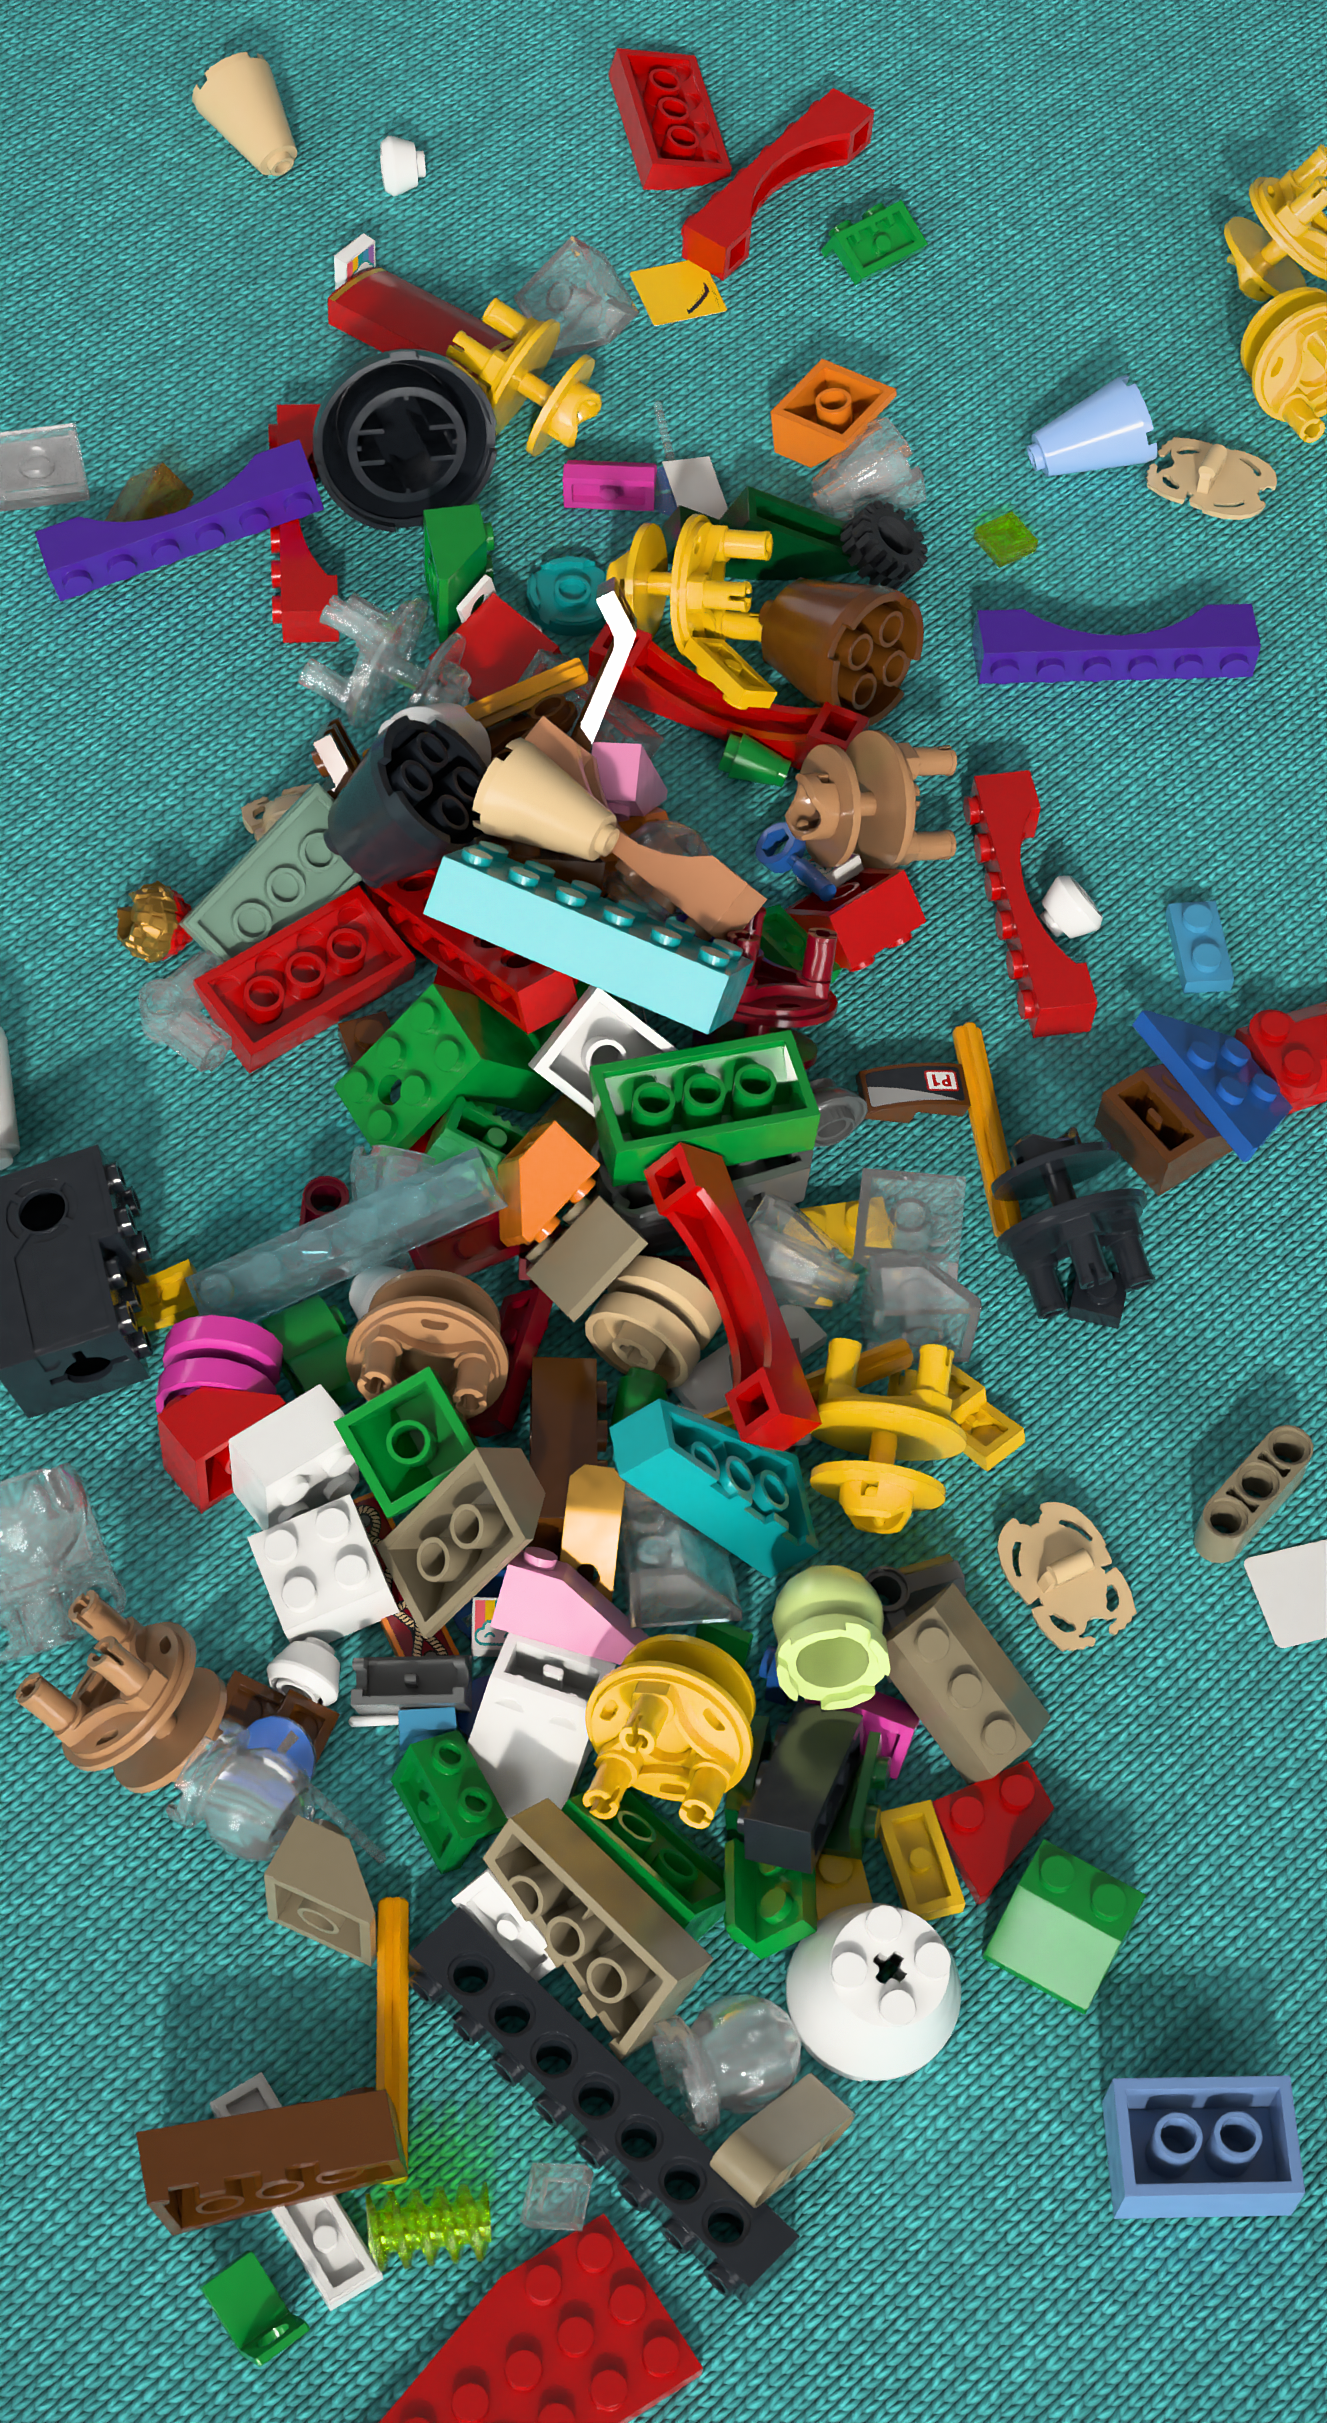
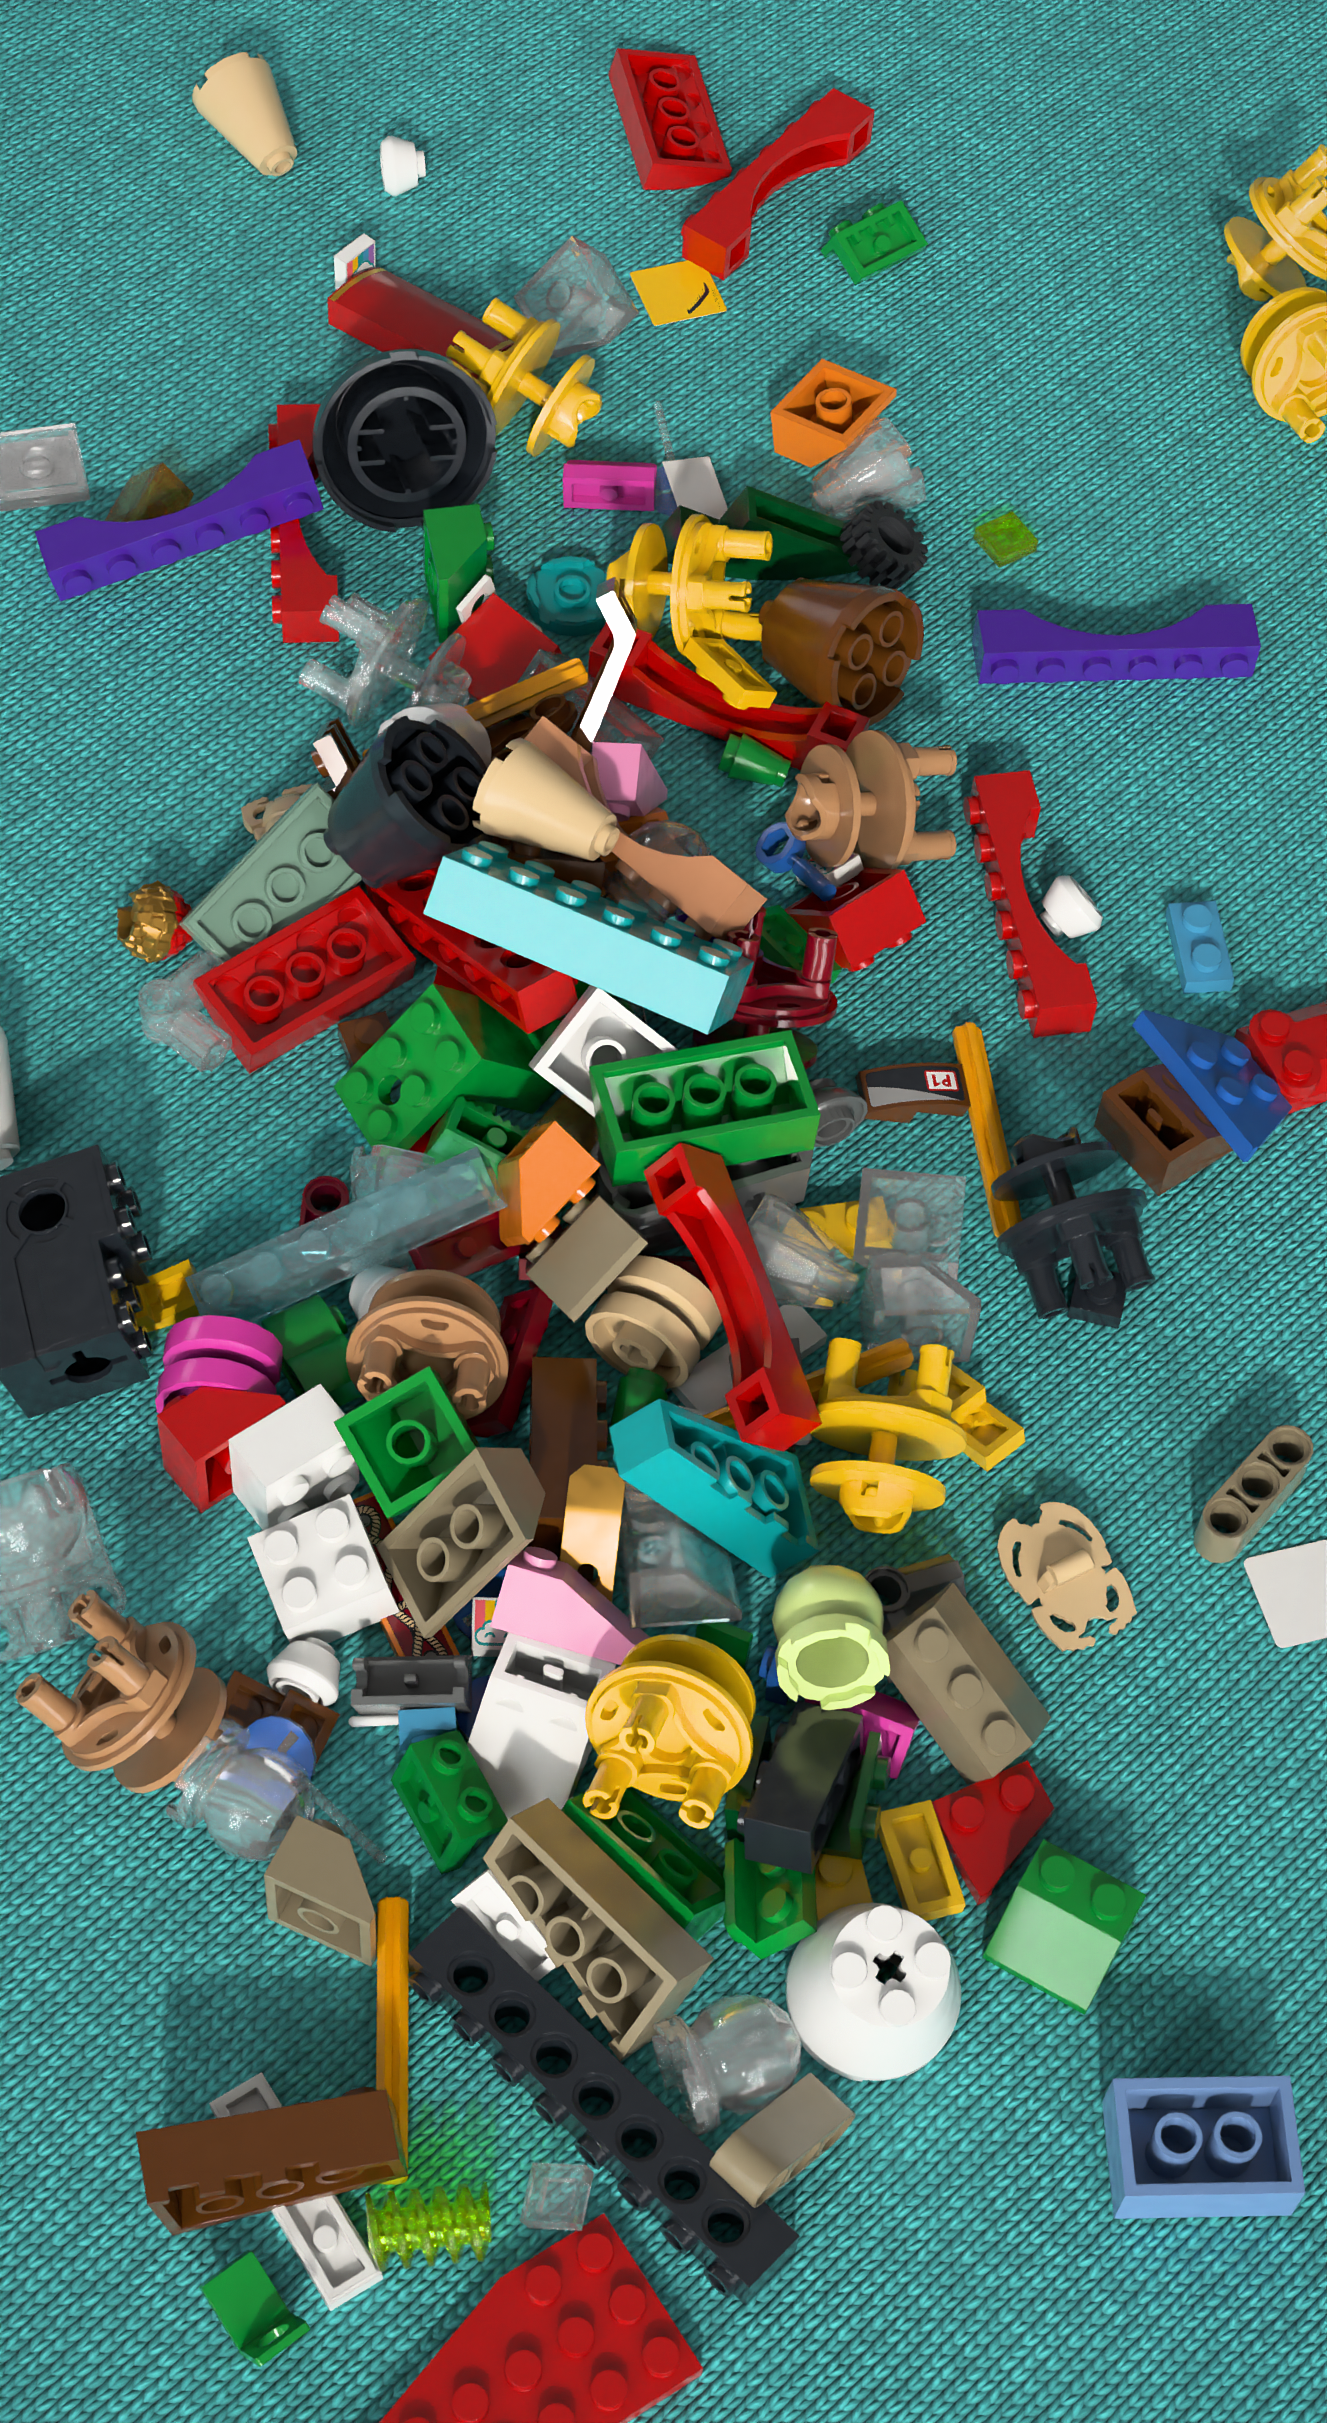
(1096, 433): light blue cone -> none
(1213, 478): tan shield -> none

